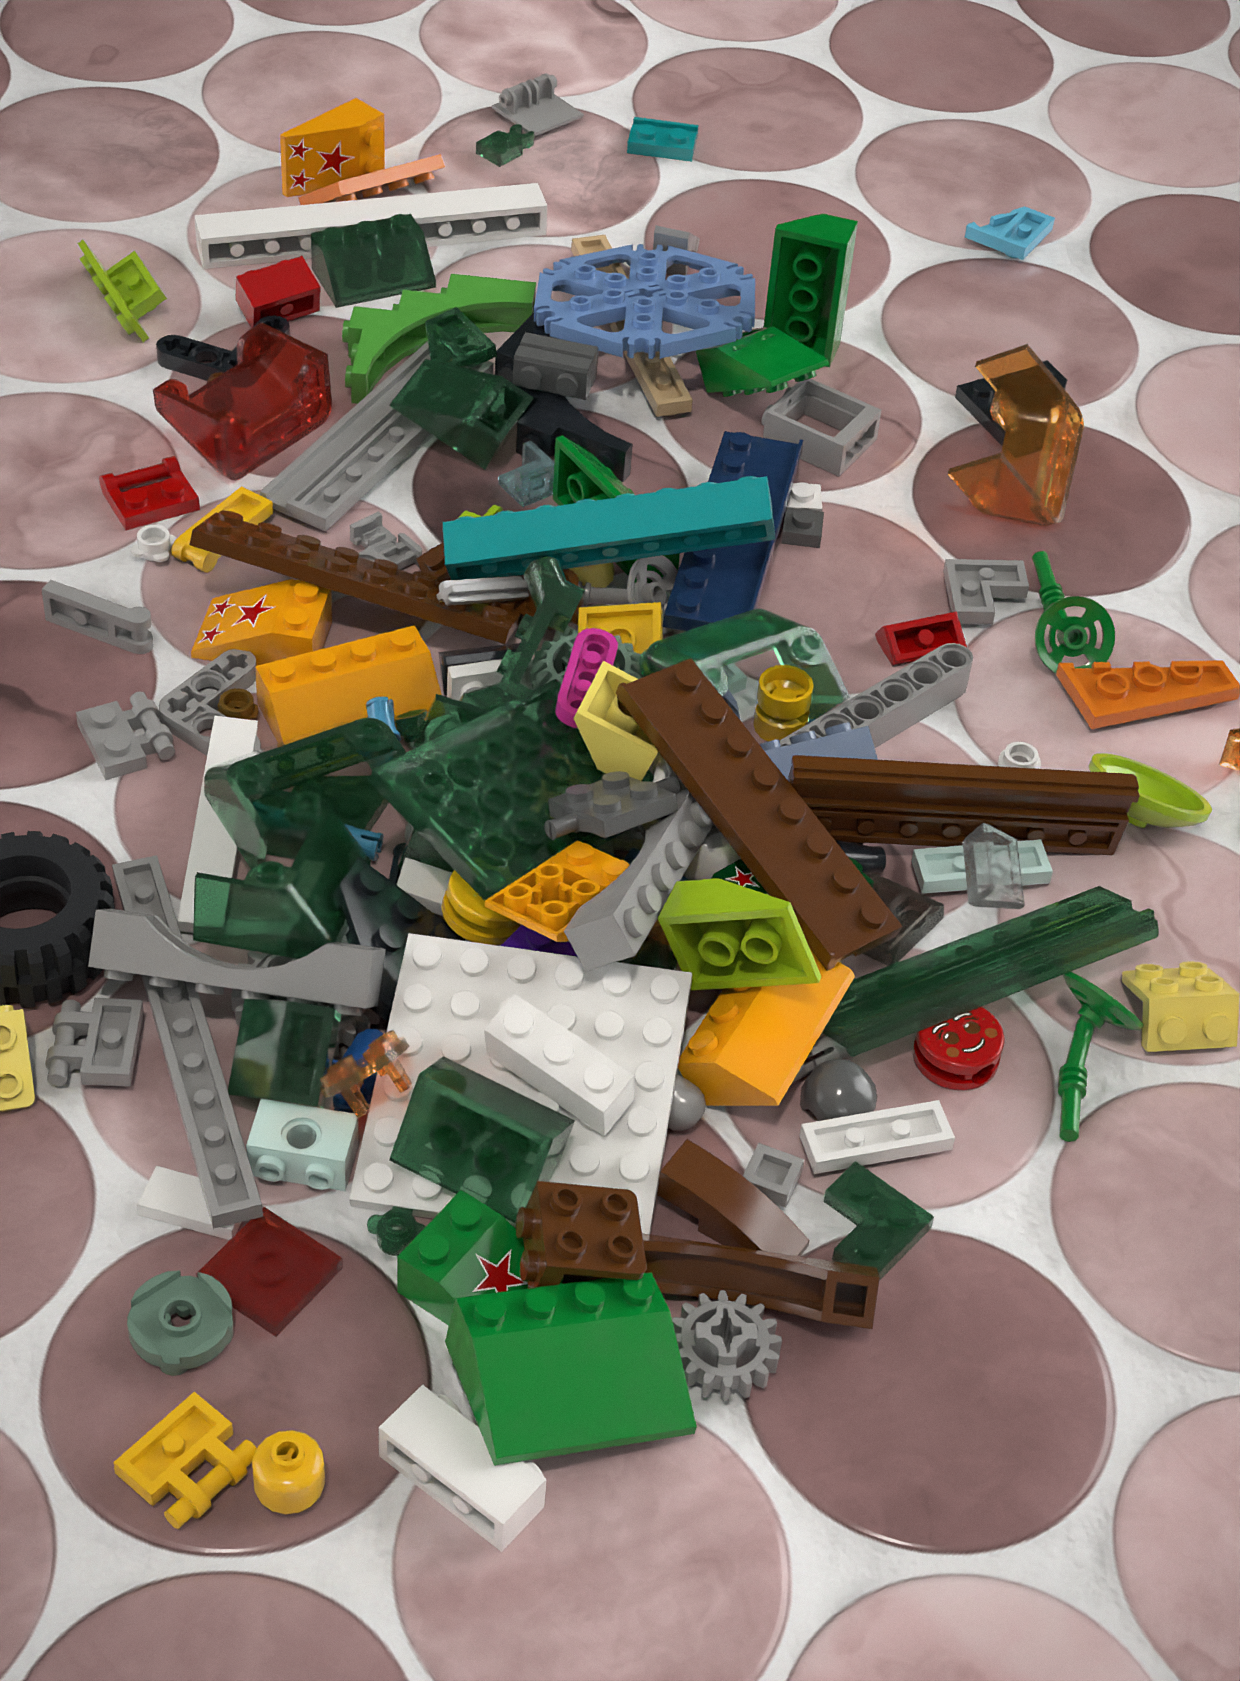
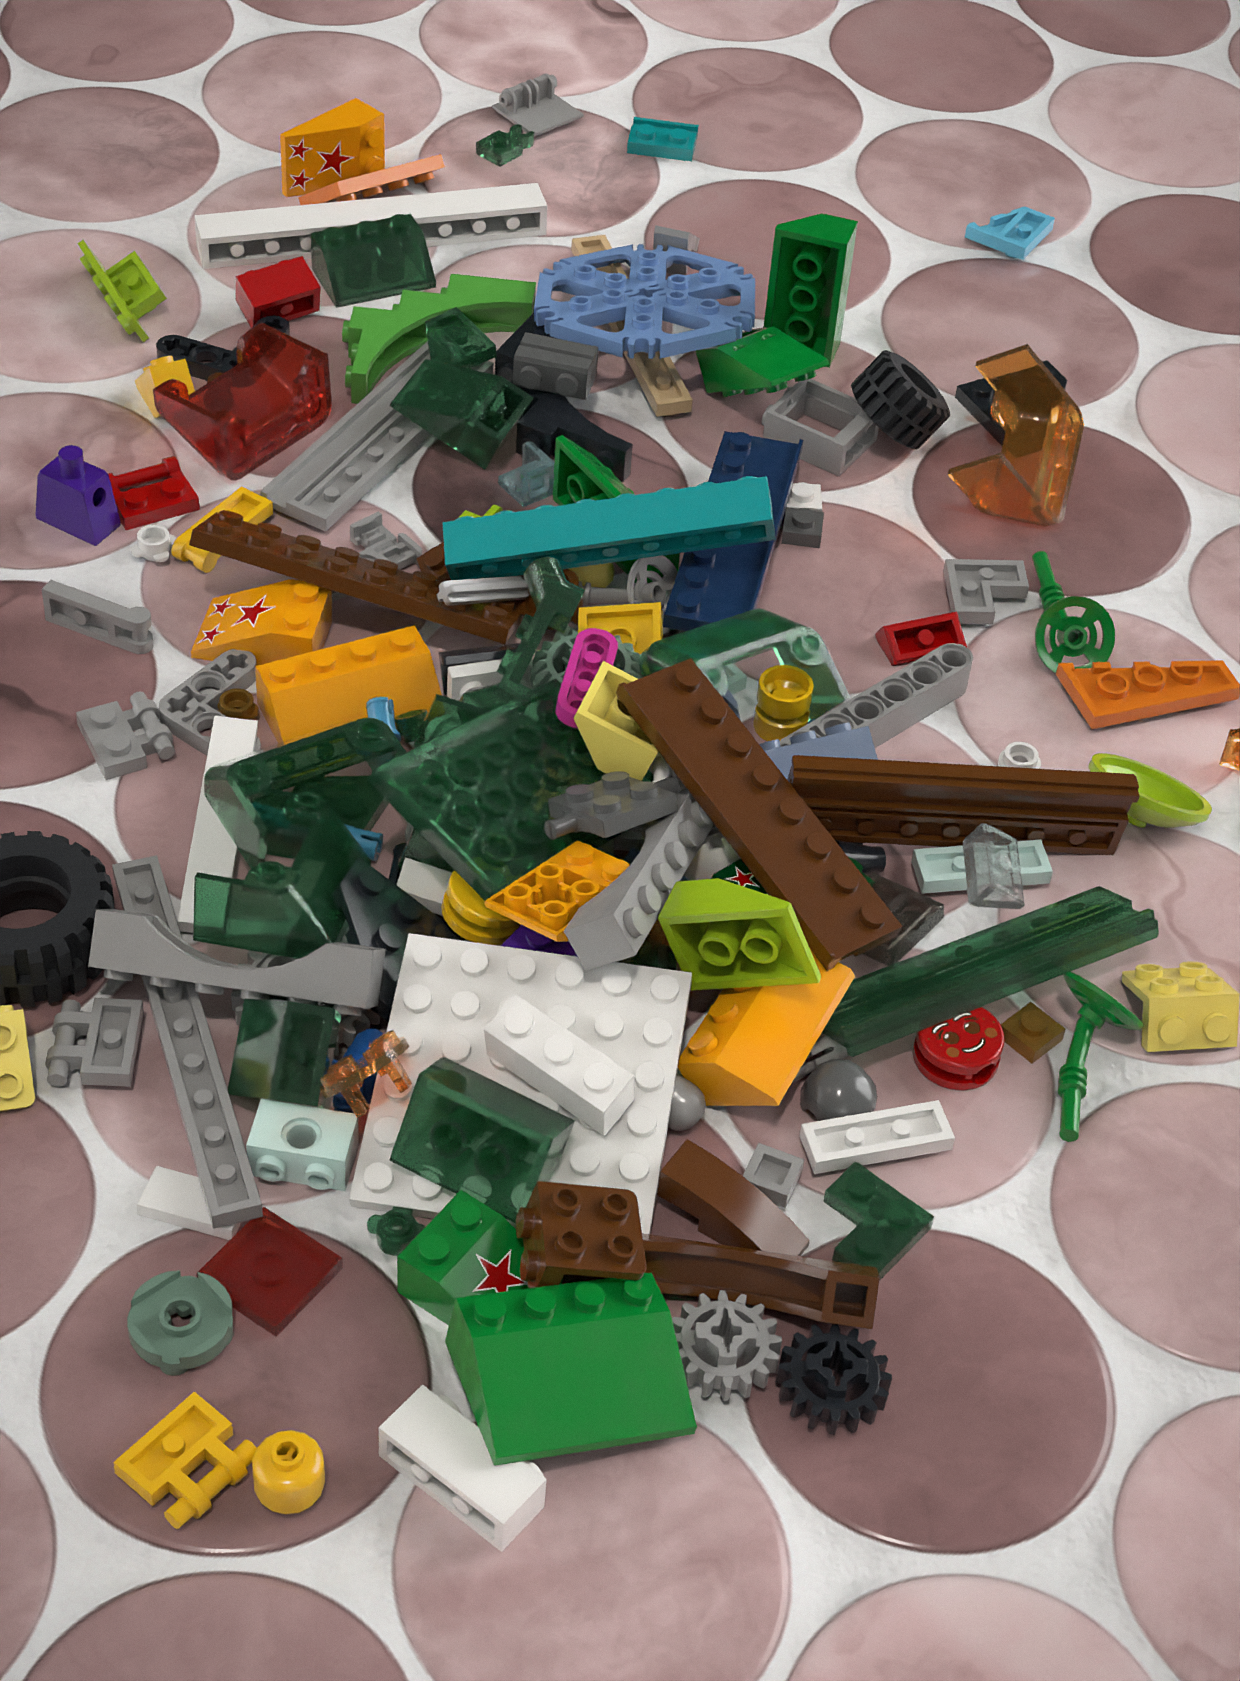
(76, 497): none -> dark purple torso
(159, 372): none -> yellow slope
(833, 1378): none -> black gear
(900, 400): none -> black tyre
(1032, 1032): none -> pearl gold plate

